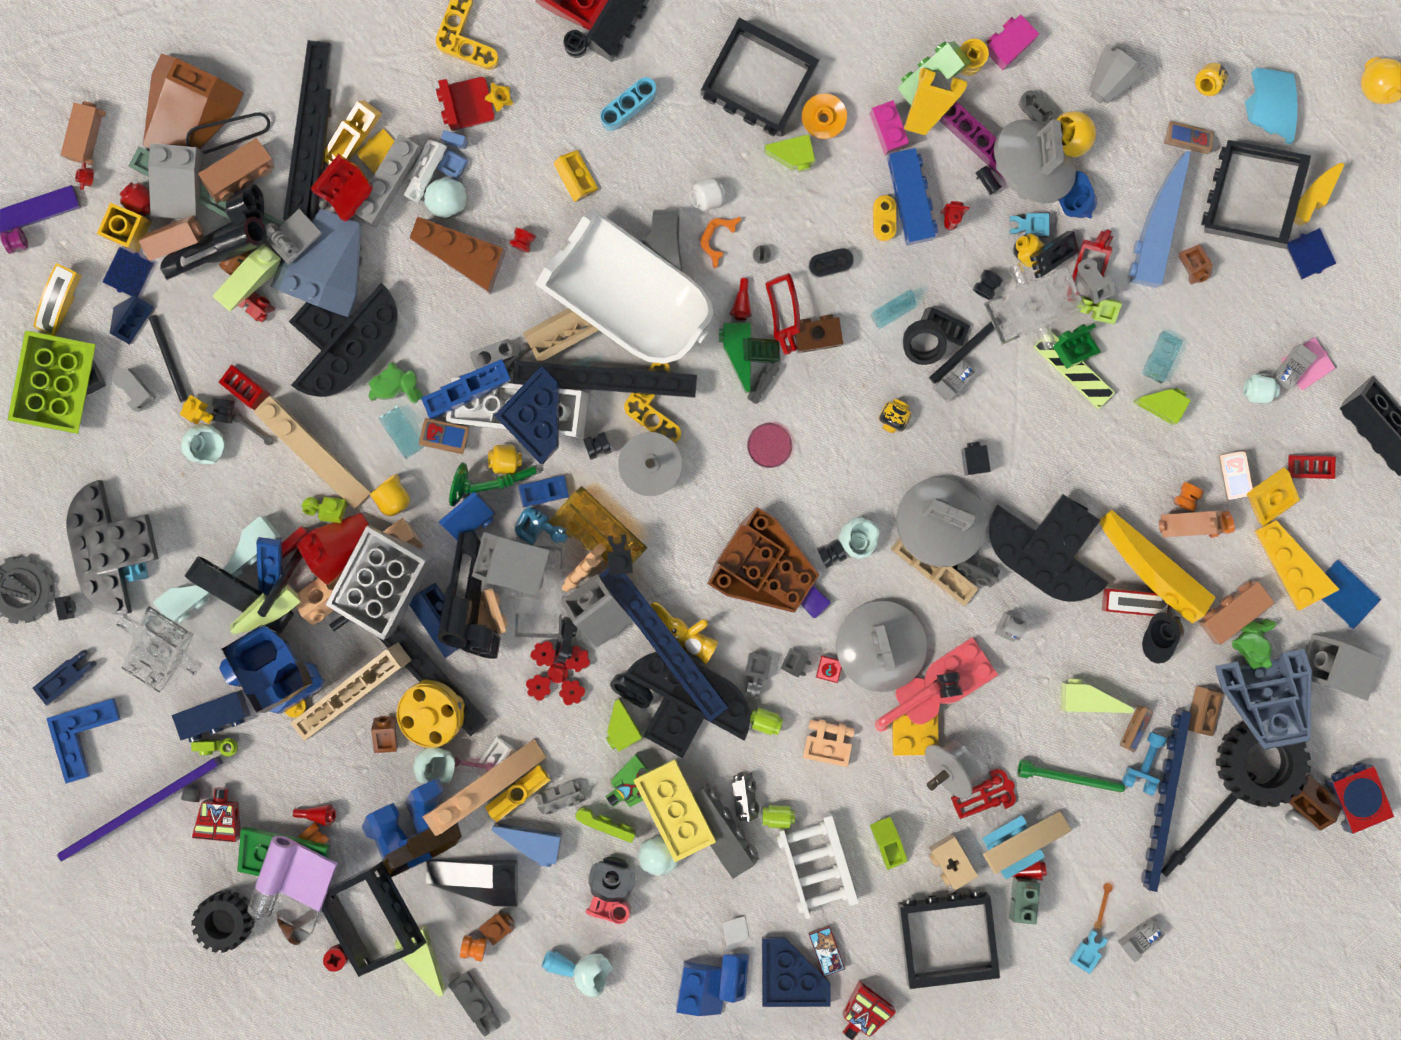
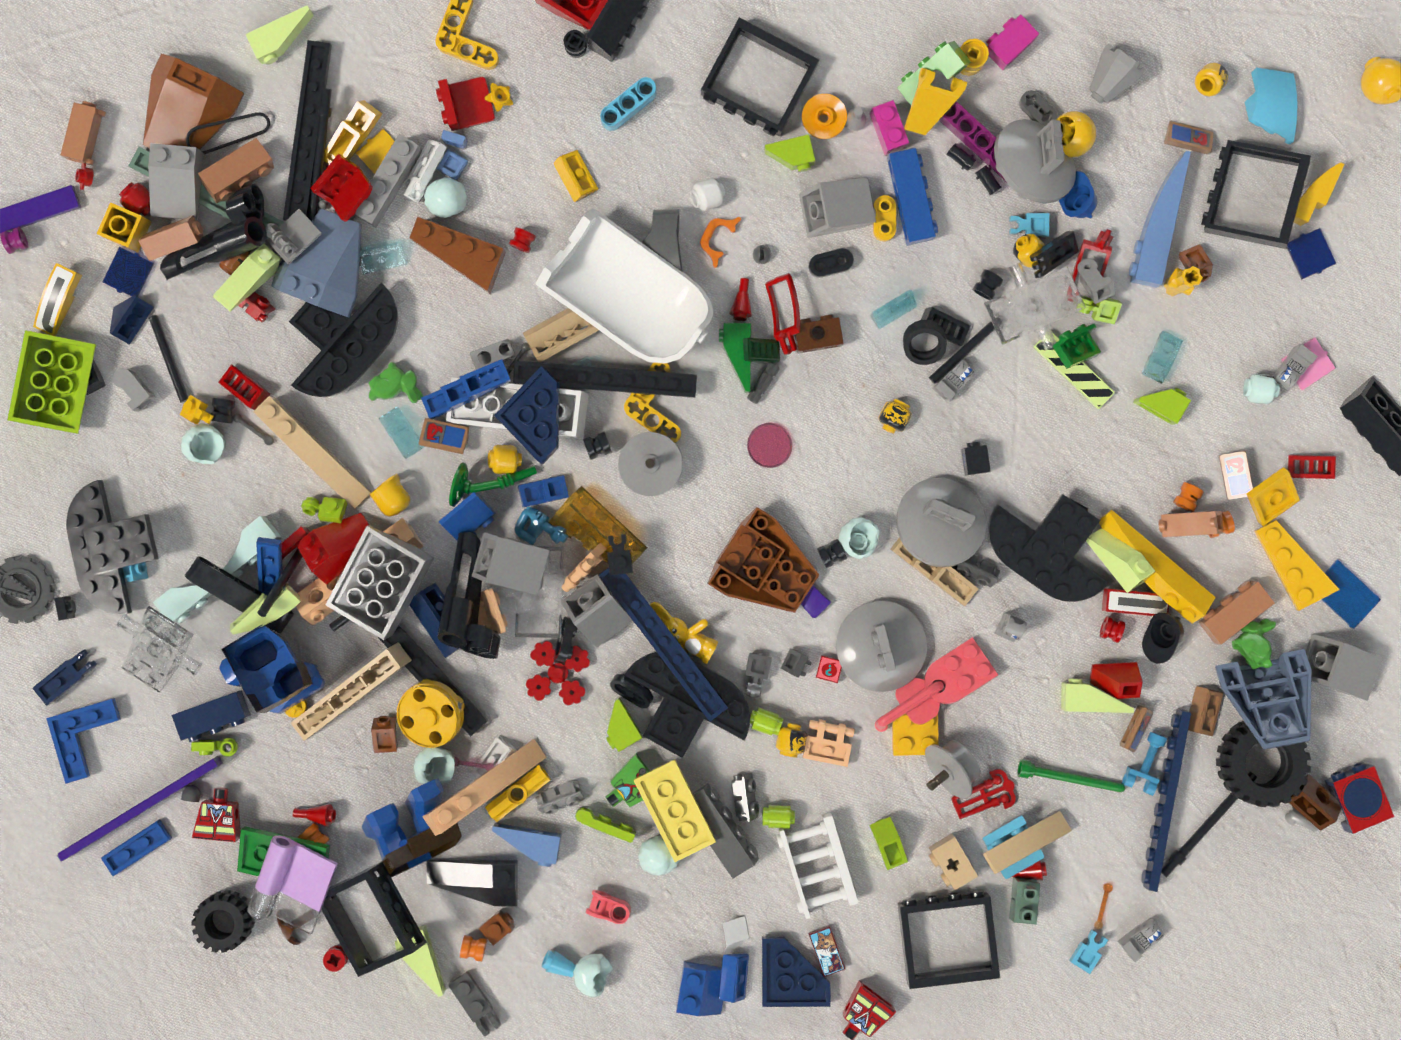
(136, 847): none -> blue tile
(276, 37): none -> yellowish green slope
(382, 256): none -> clear light blue slope
(611, 891): plate -> none
(791, 740): none -> yellow head
(837, 206): none -> light grey slope
(855, 119): none -> light grey cone
(949, 690): black wheel -> none
(953, 214): red hinge -> none
(961, 157): none -> black pin
(1112, 629): none -> red wheel
(1117, 679): none -> red slope
(1122, 560): none -> yellowish green slope
(1183, 281): none -> yellow piece

